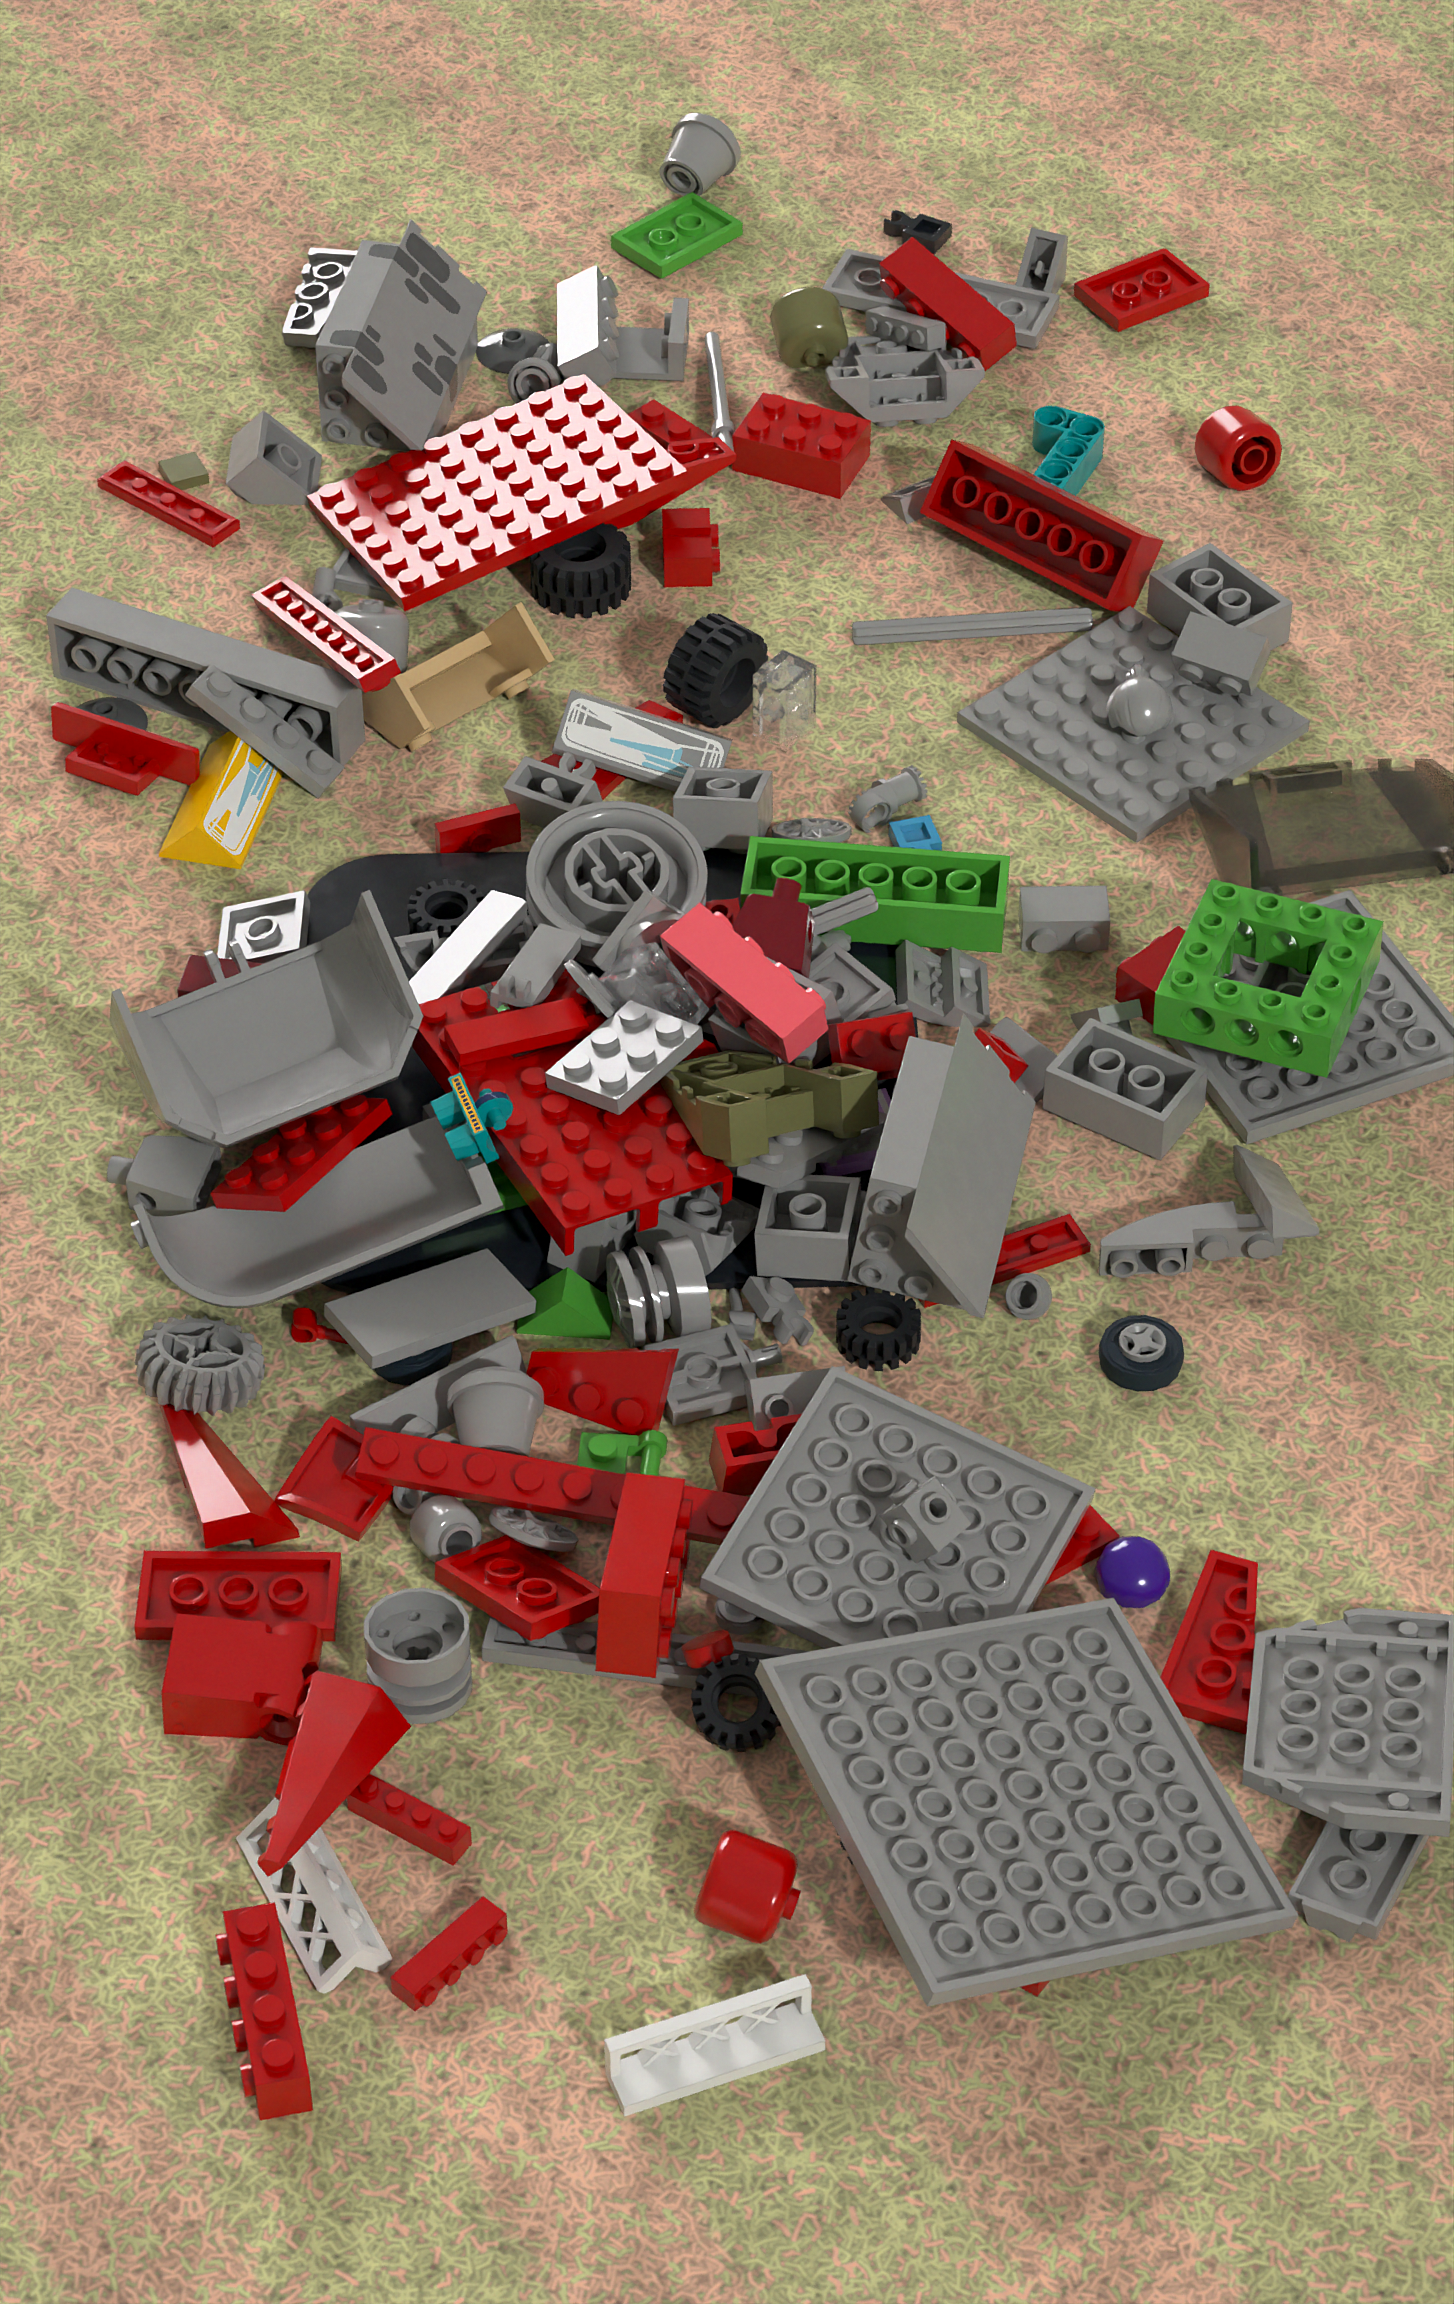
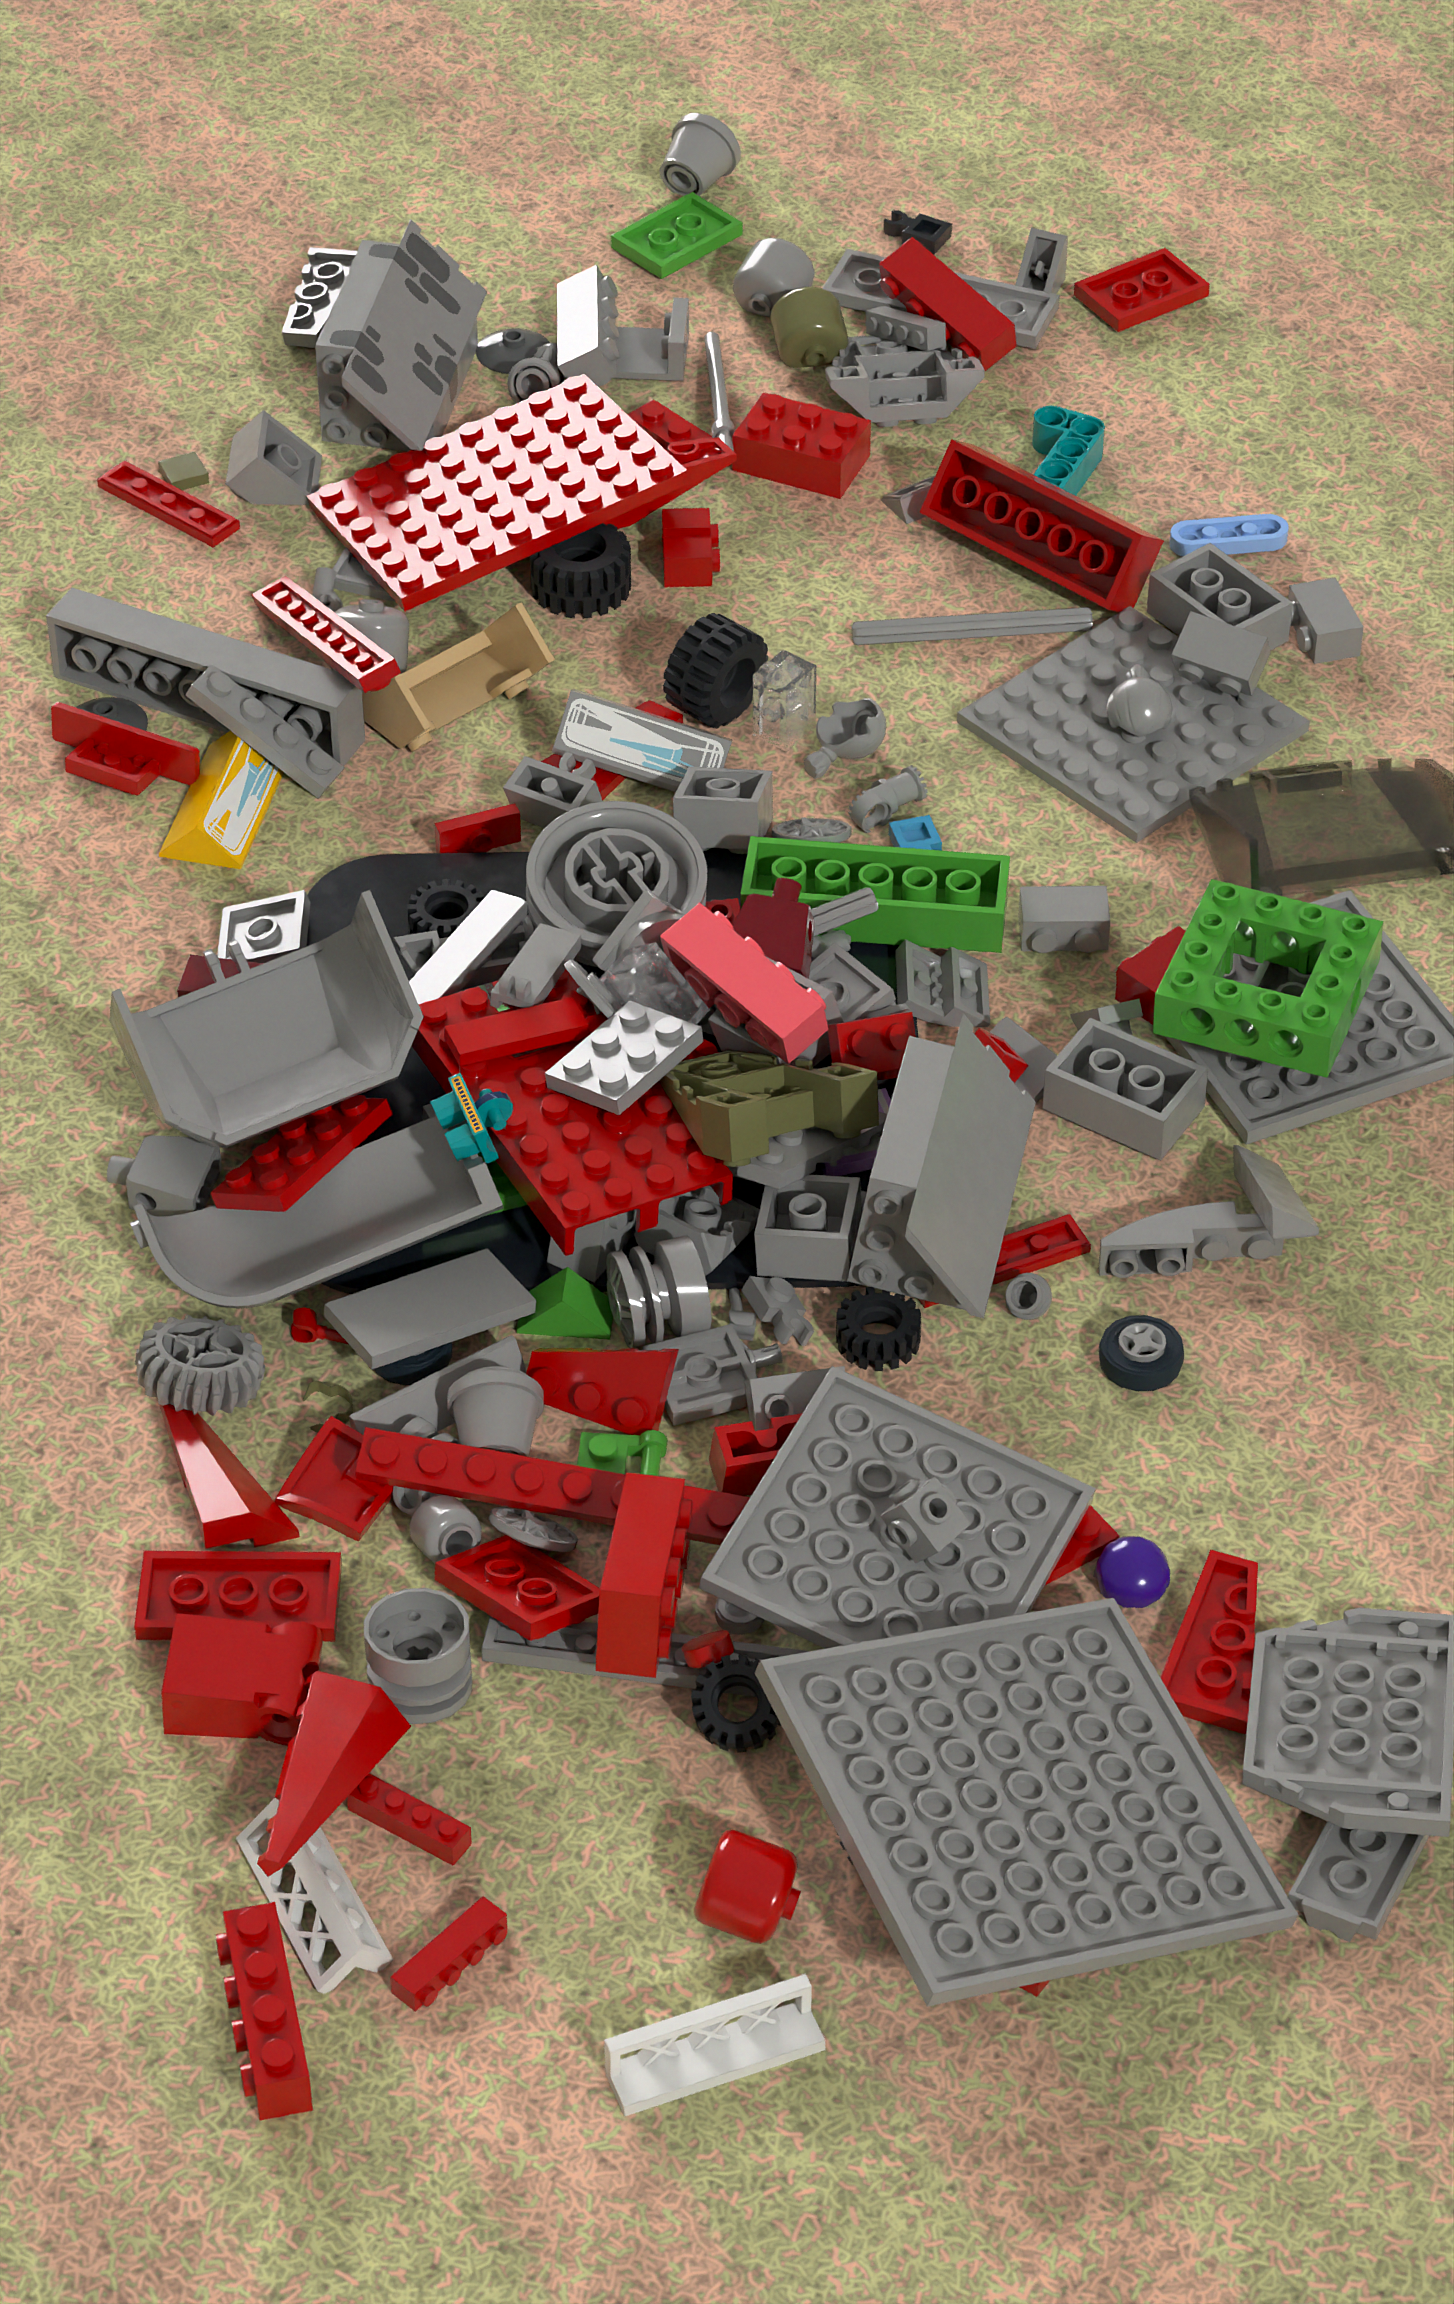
(318, 1386): none -> olive piece
(769, 272): none -> light grey head
(849, 733): none -> light grey hair
(1230, 534): none -> light blue plate
(1240, 439): red head -> none
(1325, 621): none -> light grey brick

